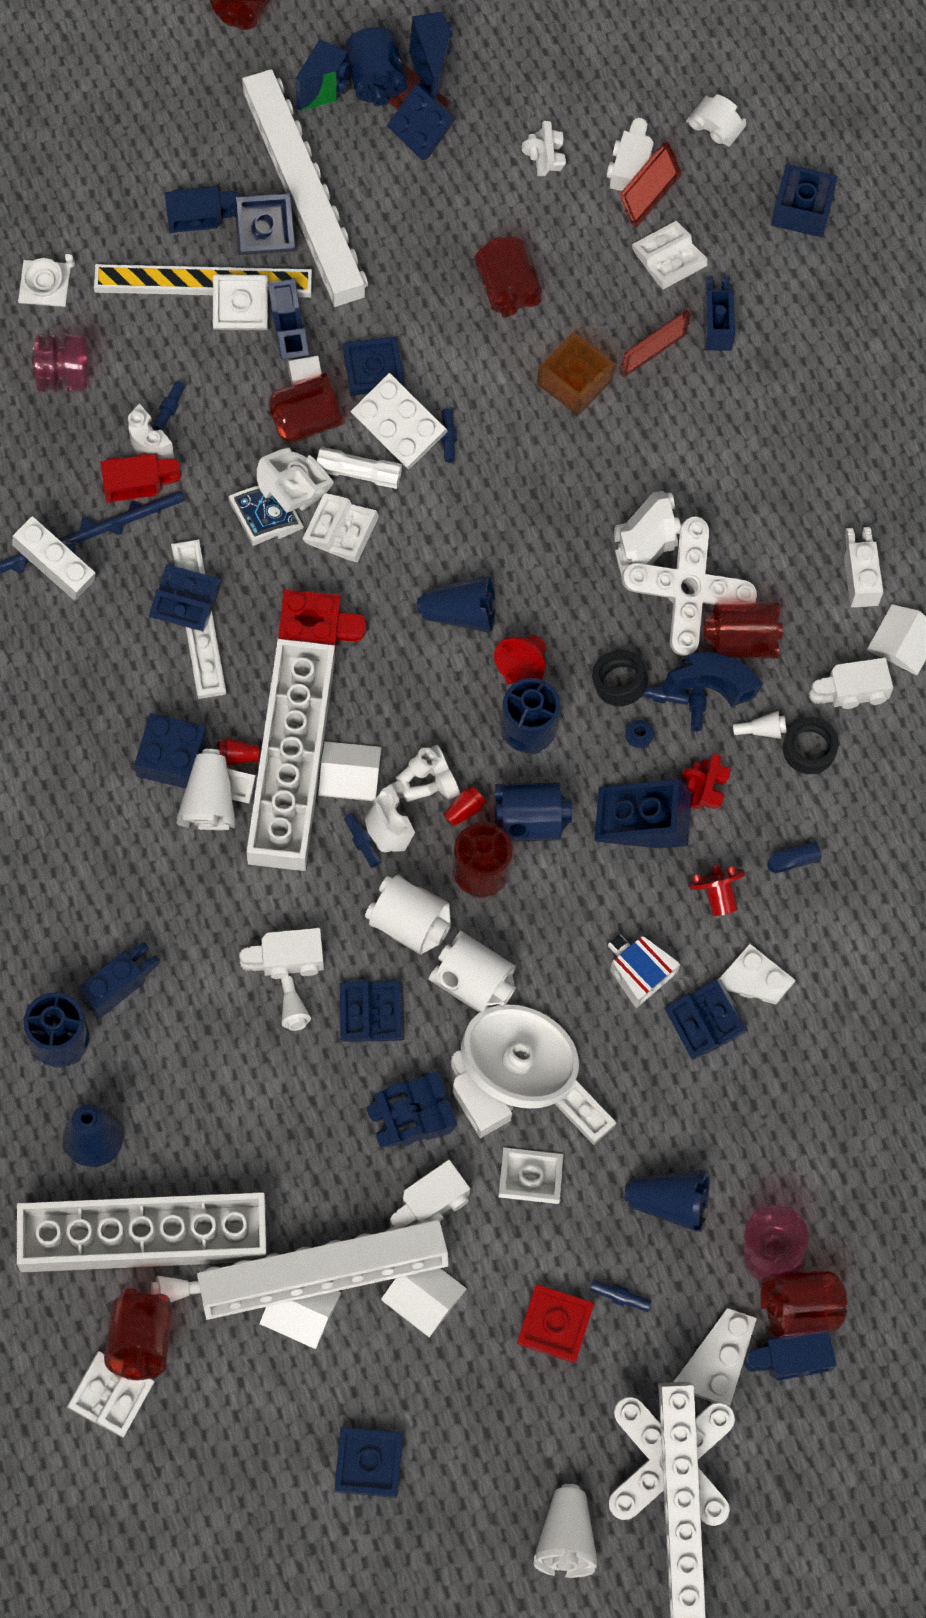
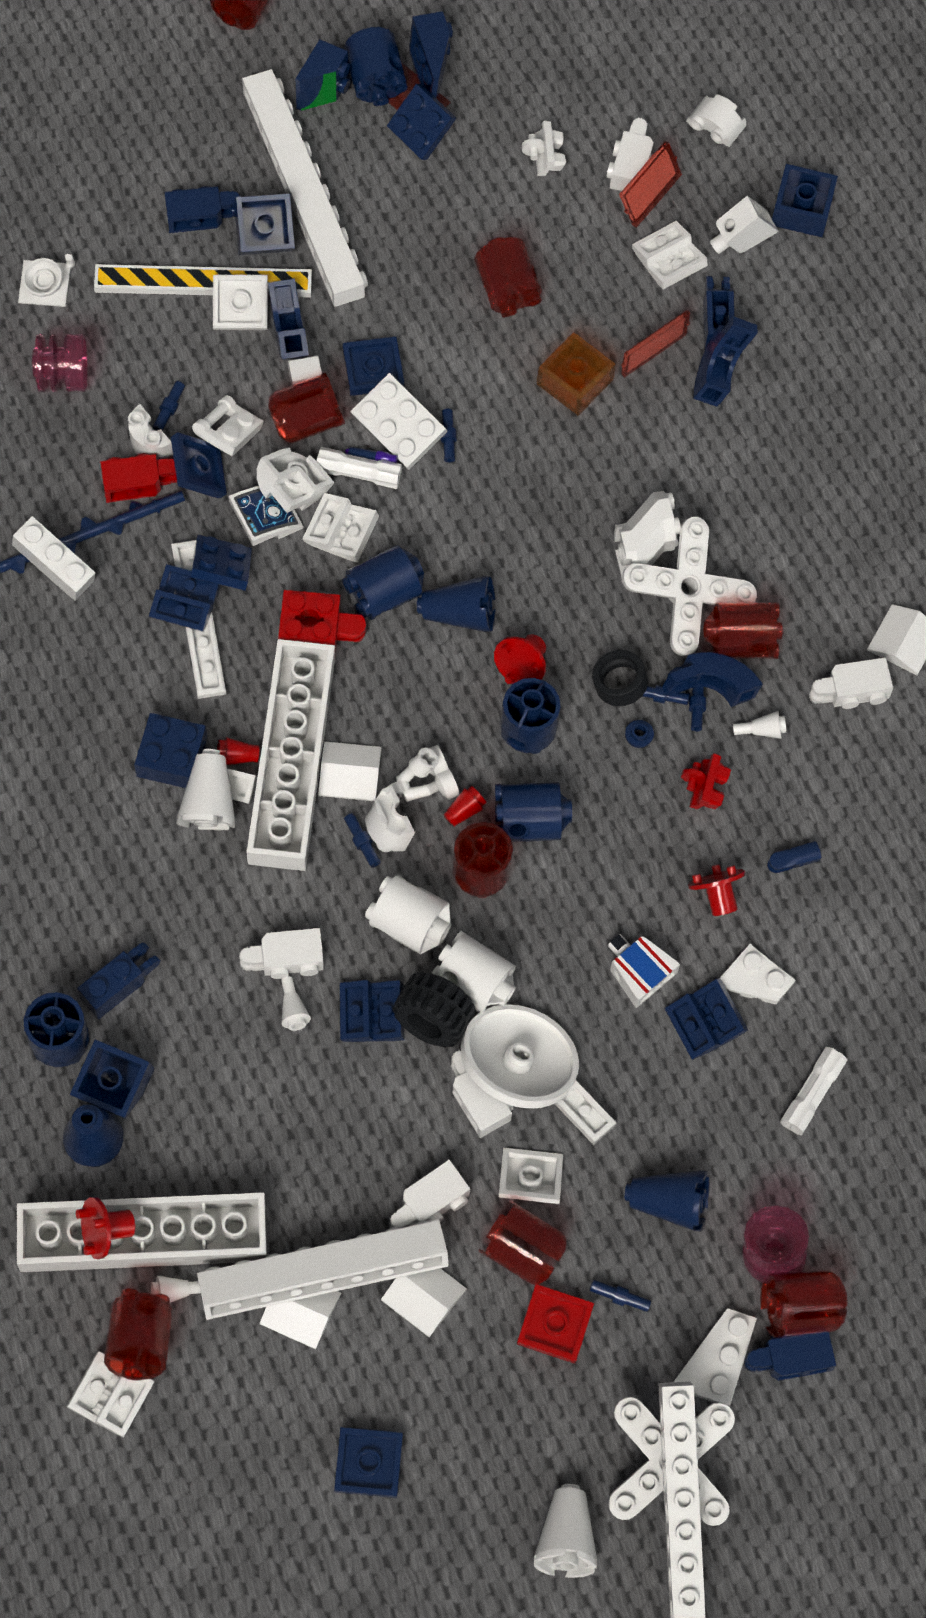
(102, 1226): none -> red piece
(112, 1079): none -> dark blue slope
(198, 465): none -> dark blue plate
(221, 562): none -> dark blue plate
(234, 432): none -> white plate
(371, 454): none -> piece
(384, 581): none -> dark blue cylinder
(413, 1111): dark blue hips -> none
(434, 1009): none -> black tyre
(517, 1258): none -> clear red cylinder
(644, 814): dark blue slope -> none
(720, 358): none -> dark blue arch
(743, 227): none -> white torso
(806, 765): black tyre -> none
(816, 1086): none -> white axle
(862, 569): white hinge -> none

